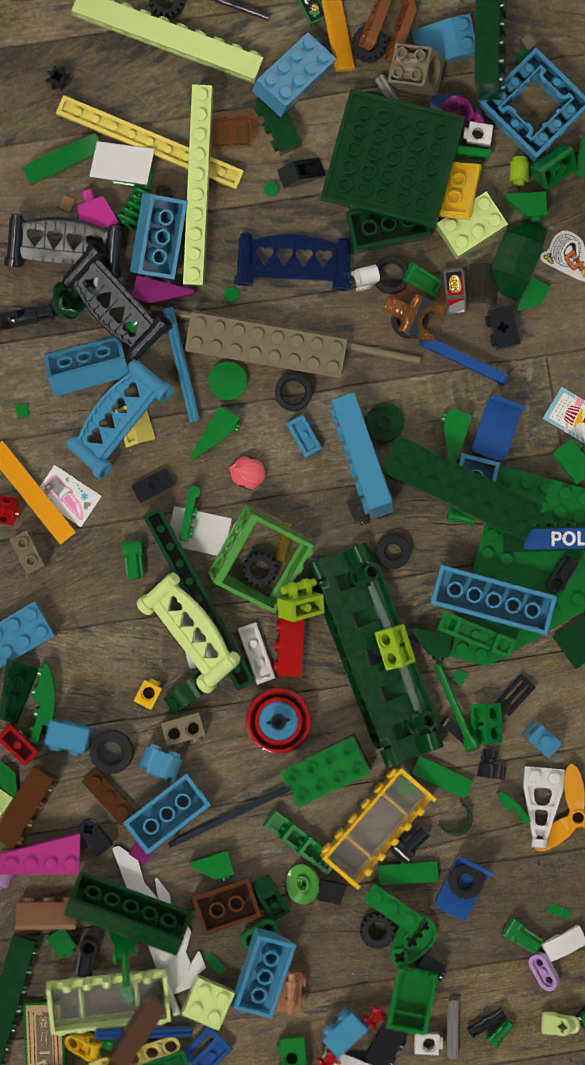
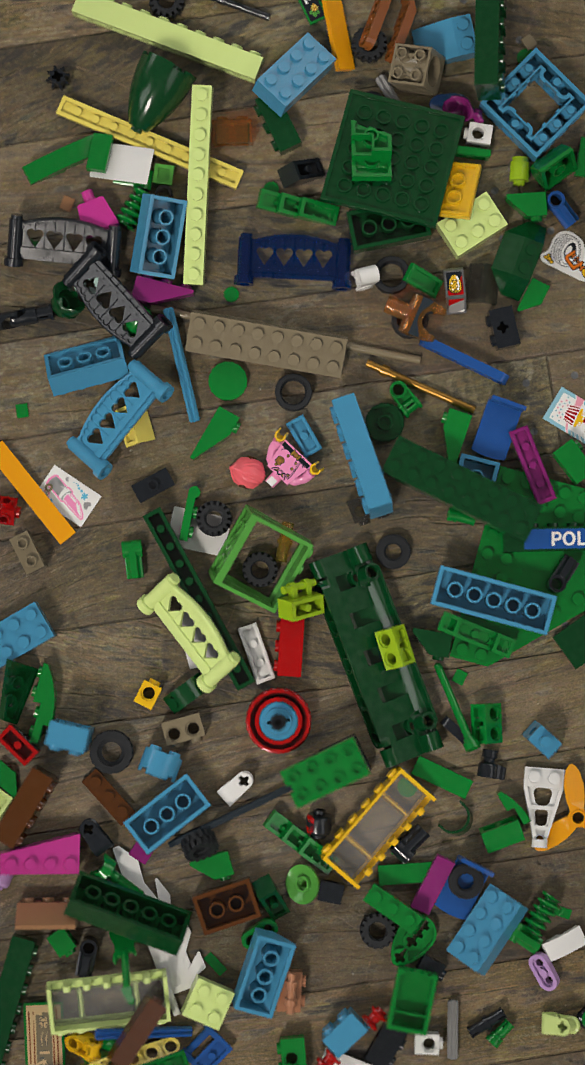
(99, 152): none -> green tile
(107, 871): none -> green piece
(156, 91): none -> dark green cylinder
(163, 174): none -> bright green plate
(199, 845): none -> black tyre
(214, 530): none -> black tyre
(234, 789): none -> white piece
(288, 463): none -> bright pink torso
(297, 207): none -> green slope
(318, 823): none -> black head
(370, 154): none -> green slope
(386, 371): none -> pearl gold bar
(405, 399): none -> green piece
(432, 884): none -> magenta tile
(487, 929): none -> dark azure brick
(501, 834): none -> green hinge
(526, 682): black tile -> none
(532, 465): none -> magenta tile
(542, 913): none -> green piece
(563, 211): none -> blue piece

